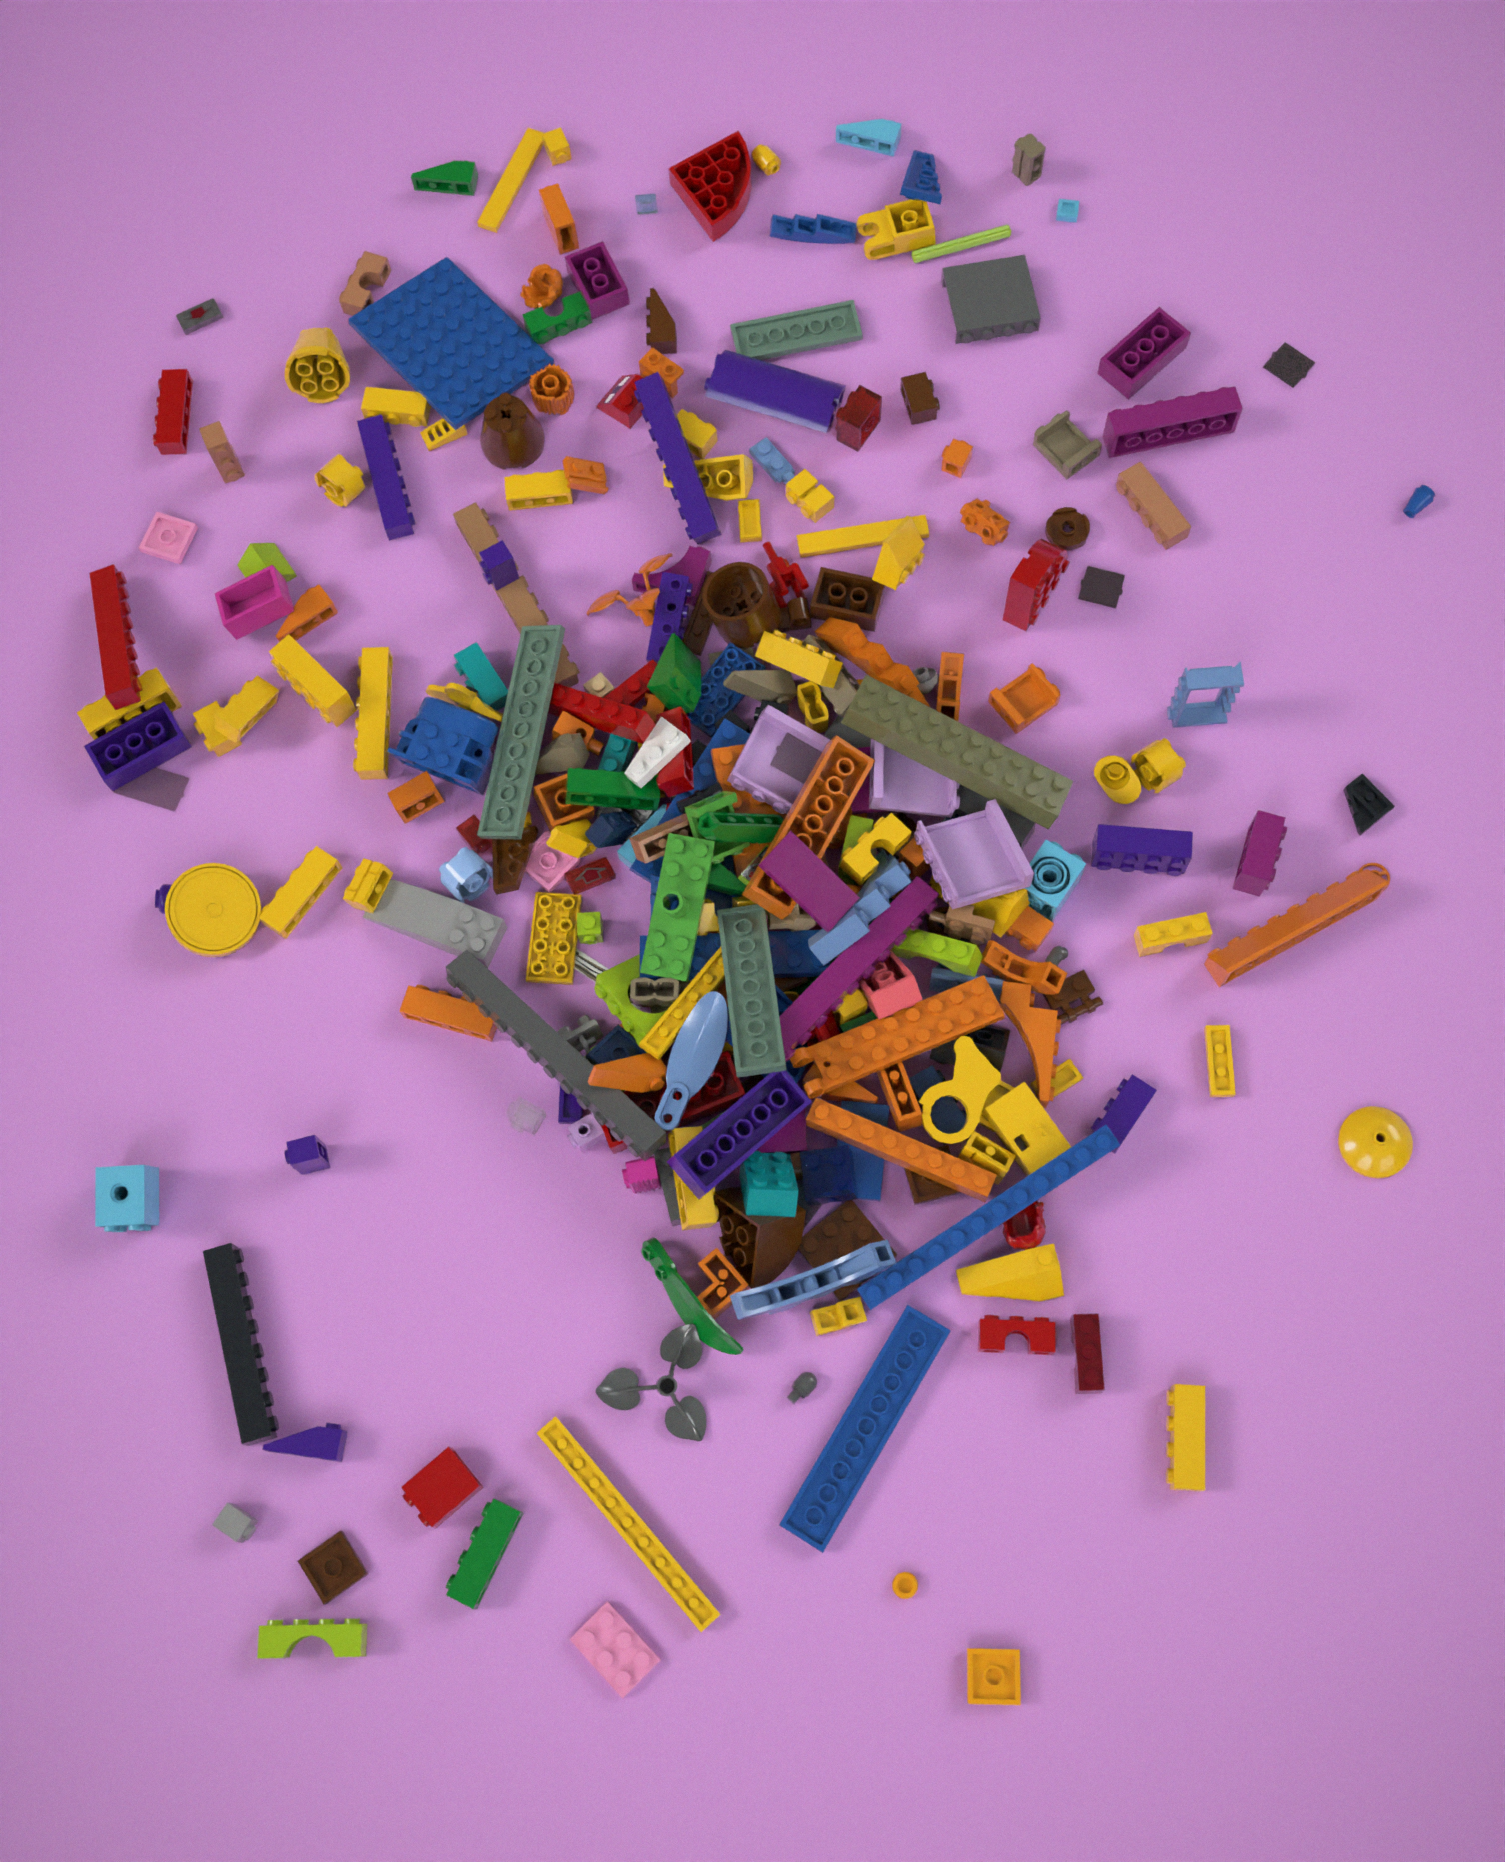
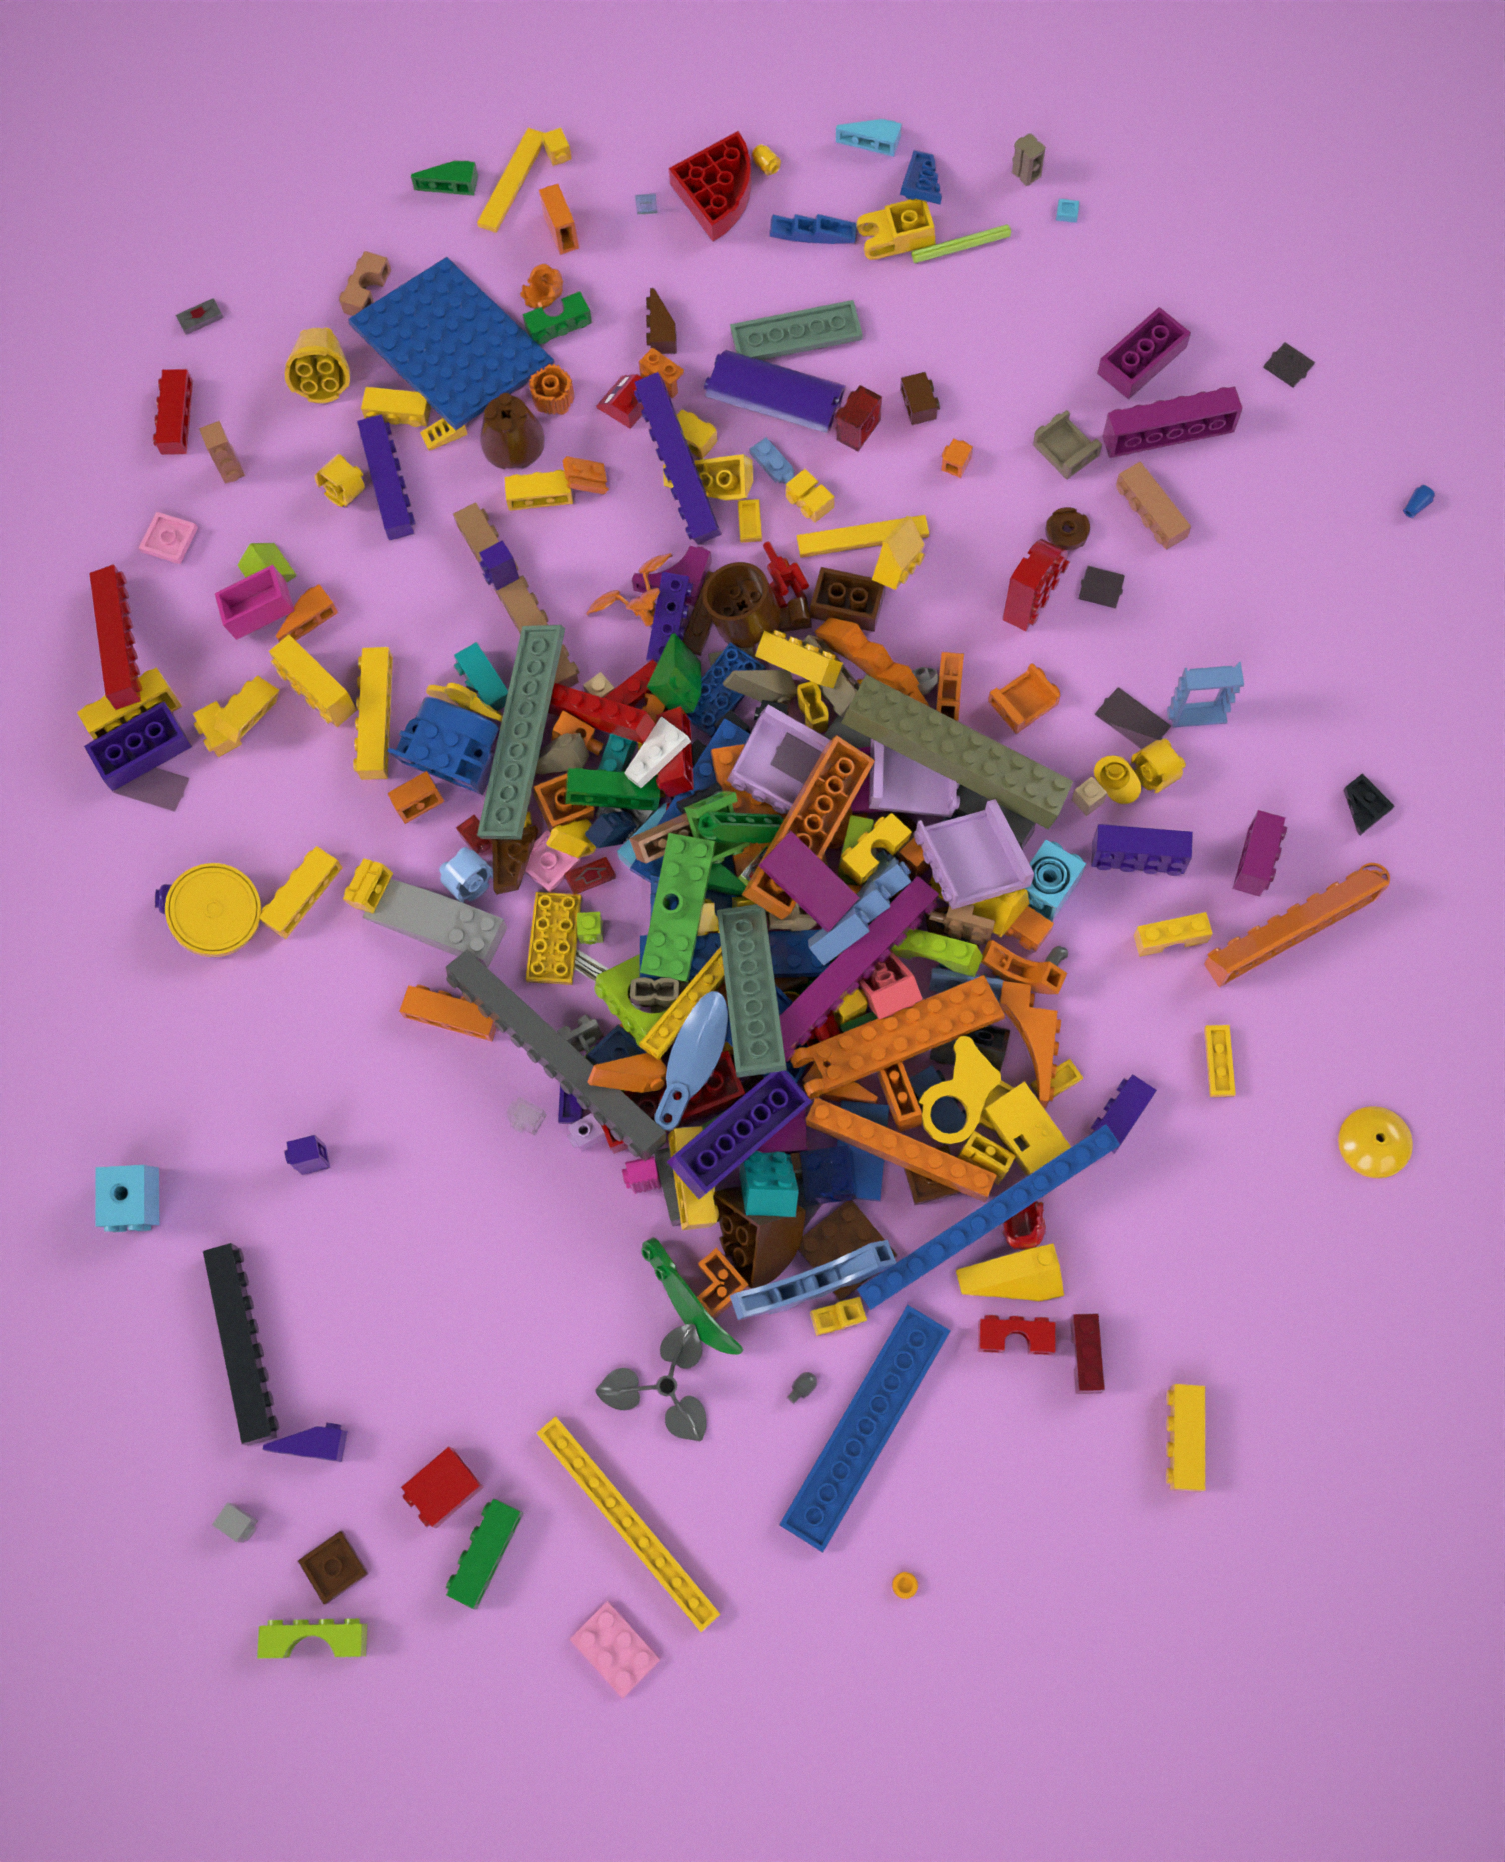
(597, 279): magenta brick -> none
(984, 521): orange brick -> none
(991, 299): dark grey panel -> none
(993, 1676): light orange plate -> none
(1074, 988): reddish brown plate -> none
(1089, 796): none -> tan brick
(1132, 719): none -> clear smoke piece

